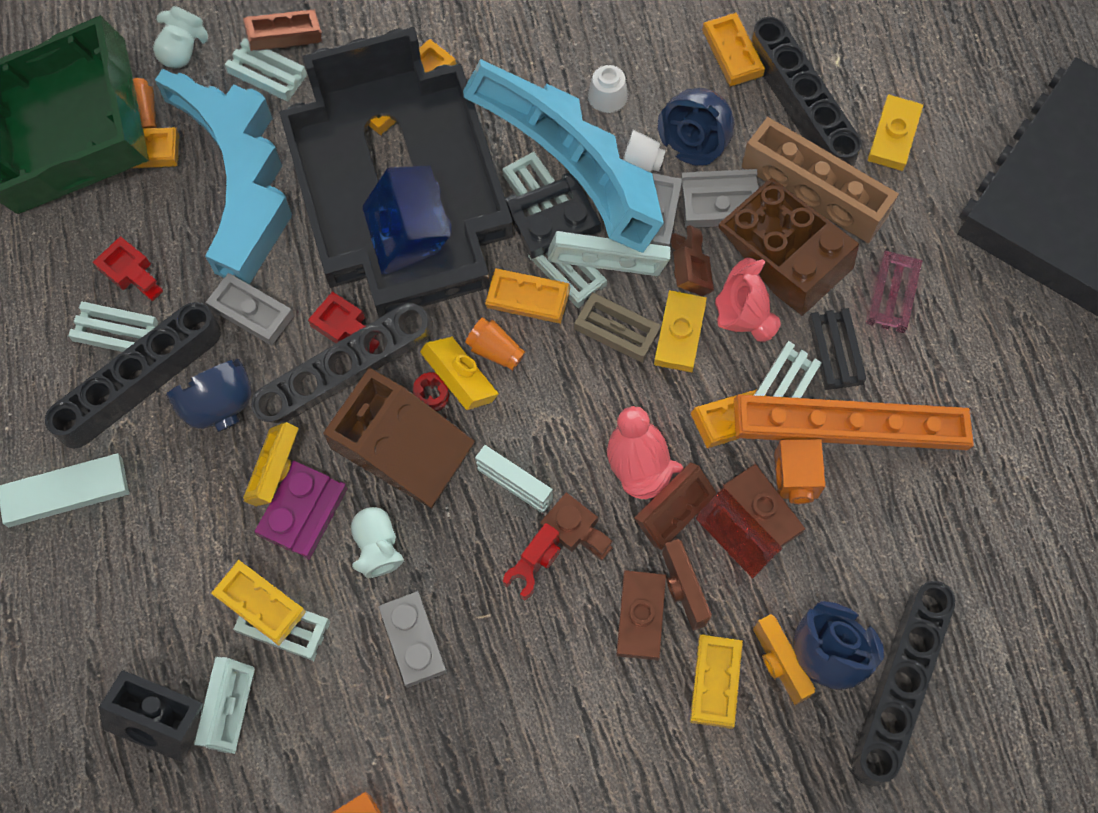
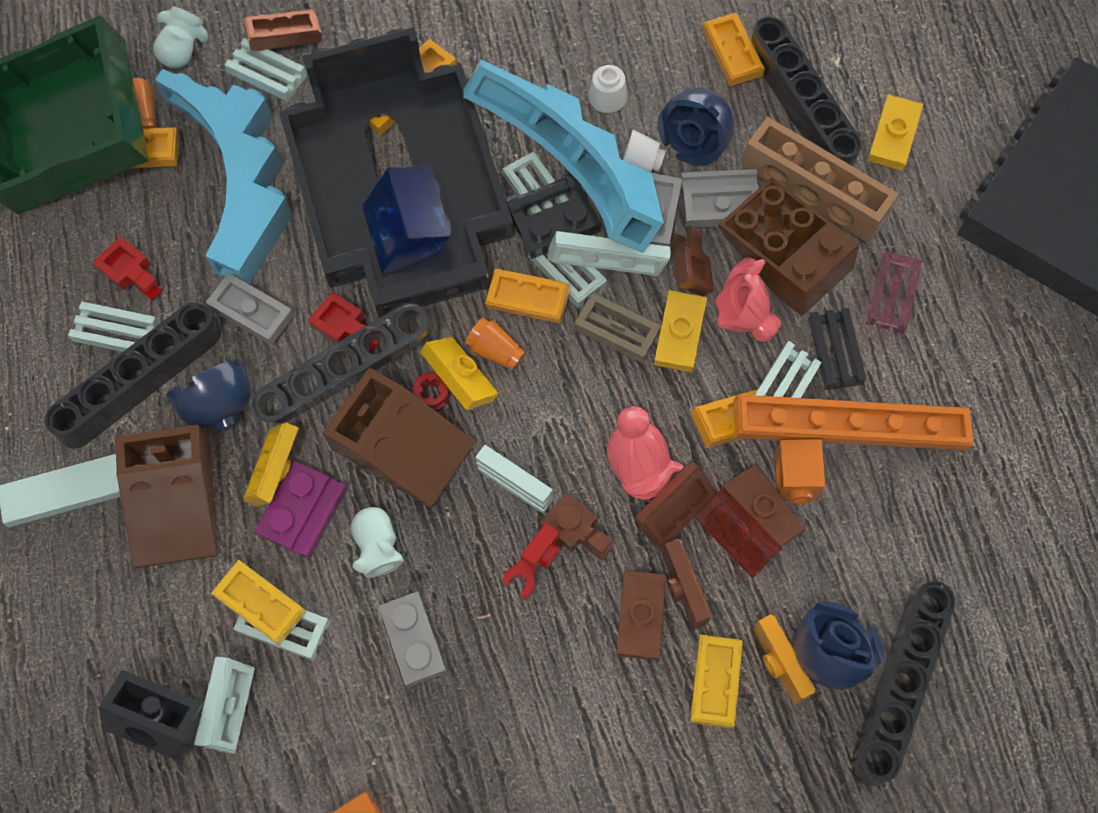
(167, 495): none -> reddish brown slope

